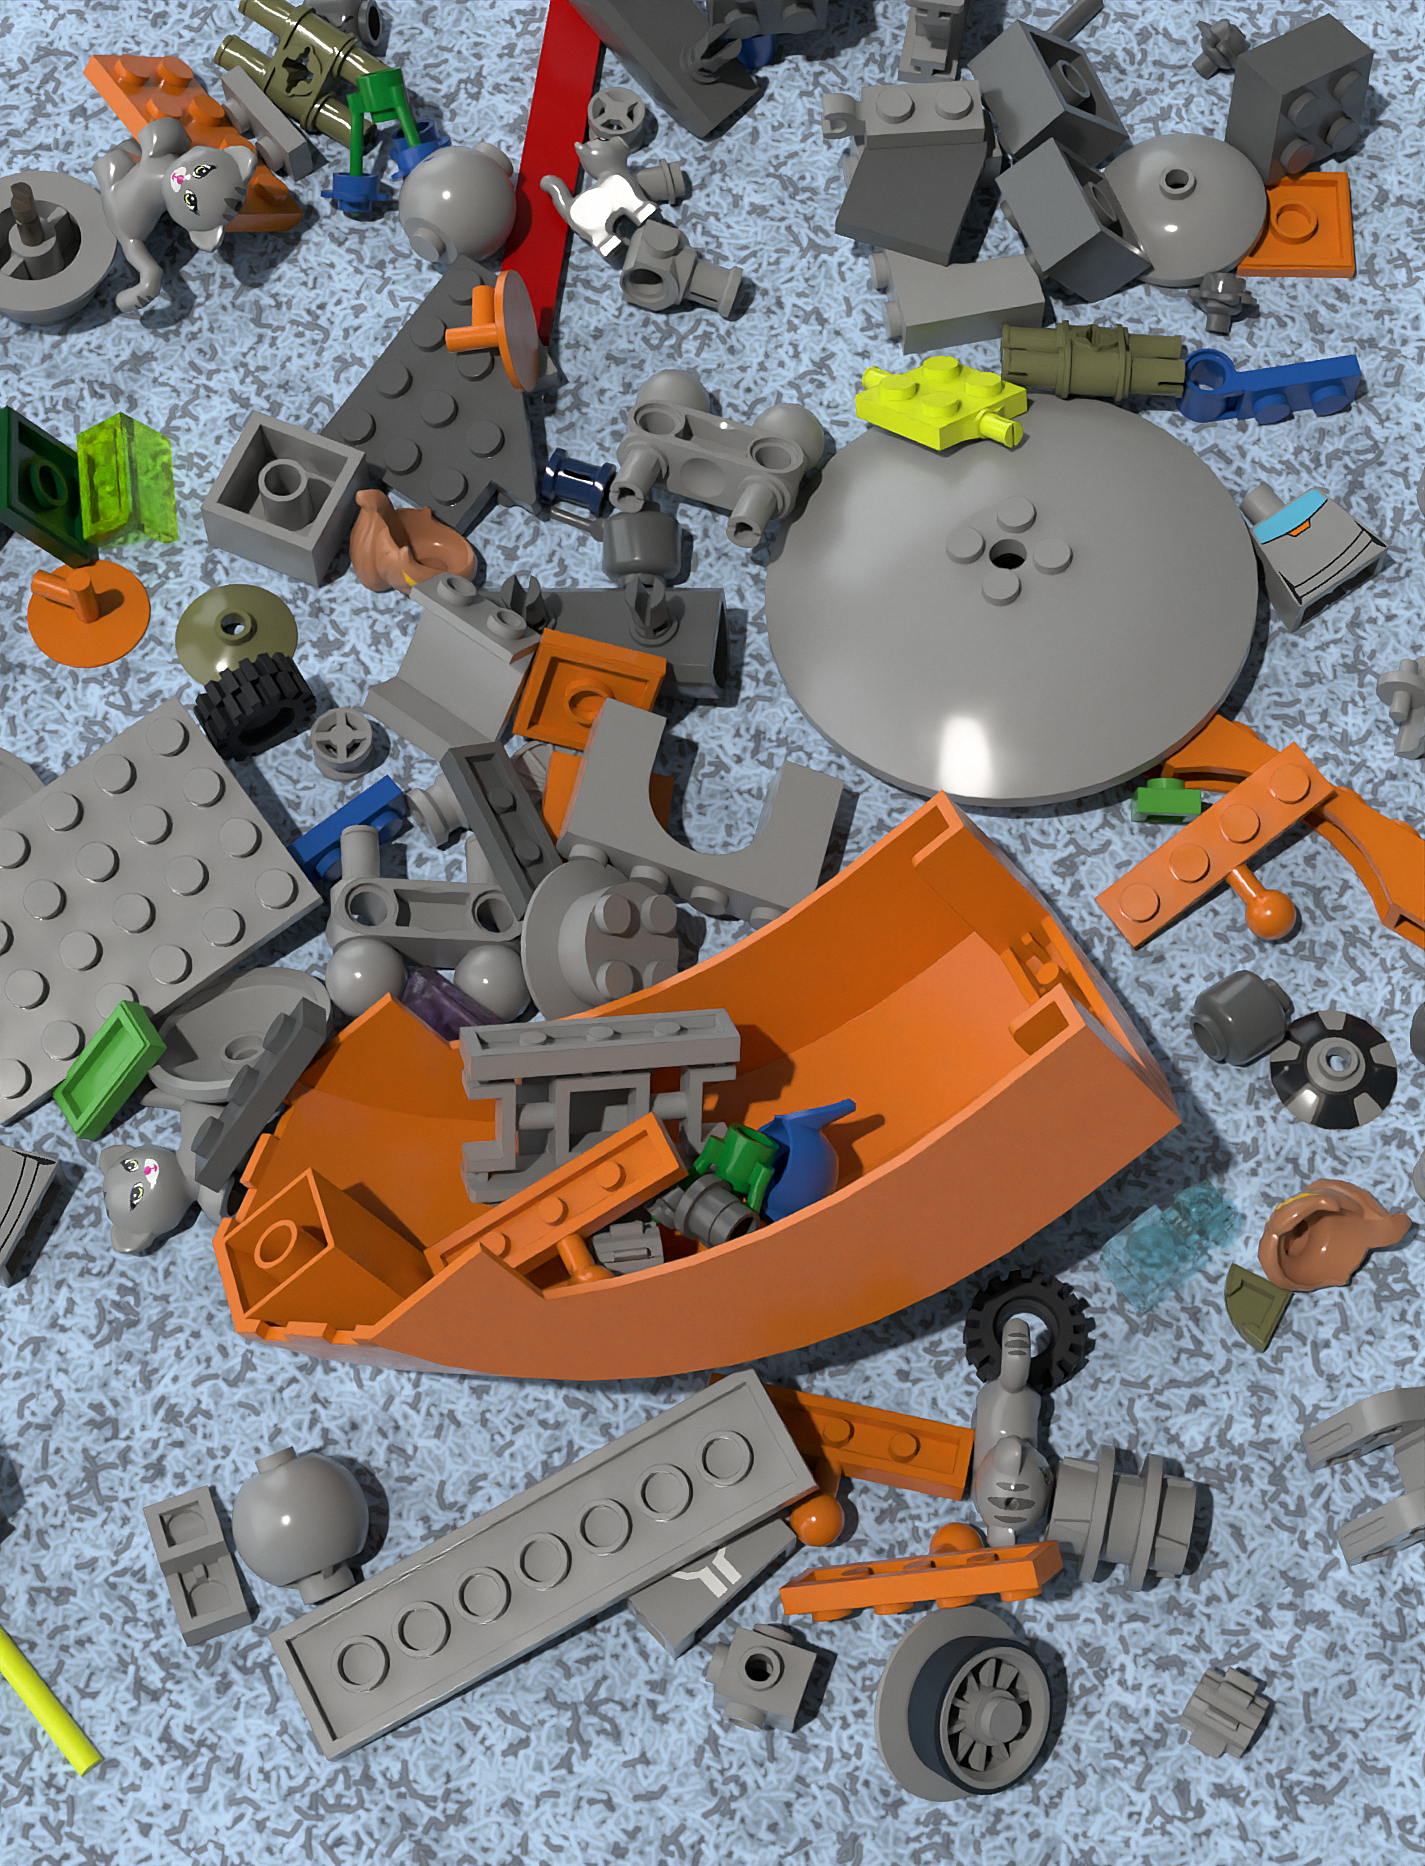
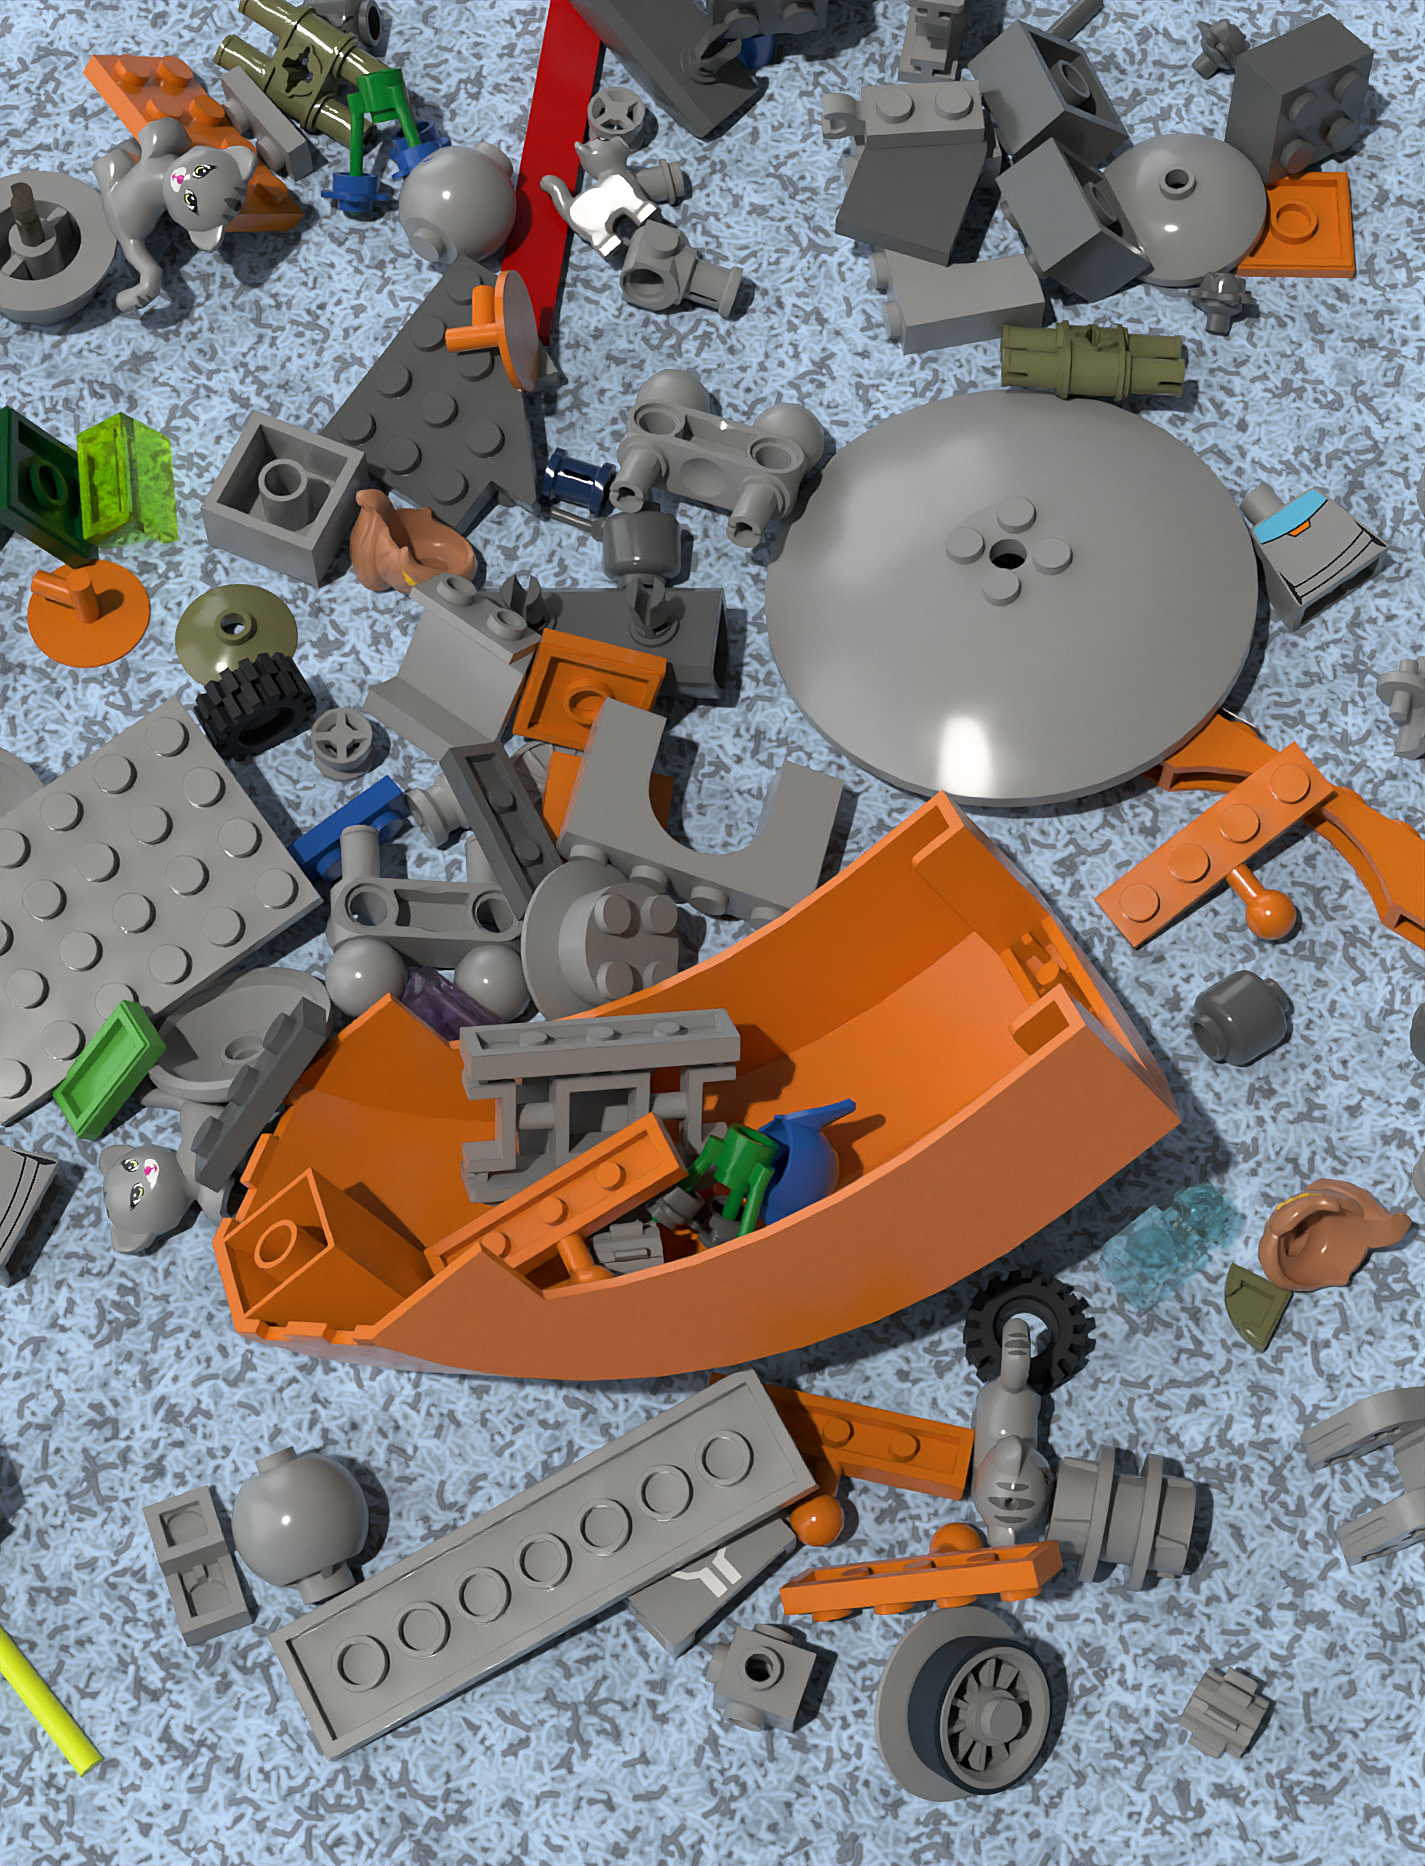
(713, 1212): dark grey piece -> none
(942, 403): neon yellow plate -> none
(1165, 802): bright green plate -> none
(1235, 718): none -> sticker
(1265, 392): blue plate -> none
(1329, 1096): dish -> none

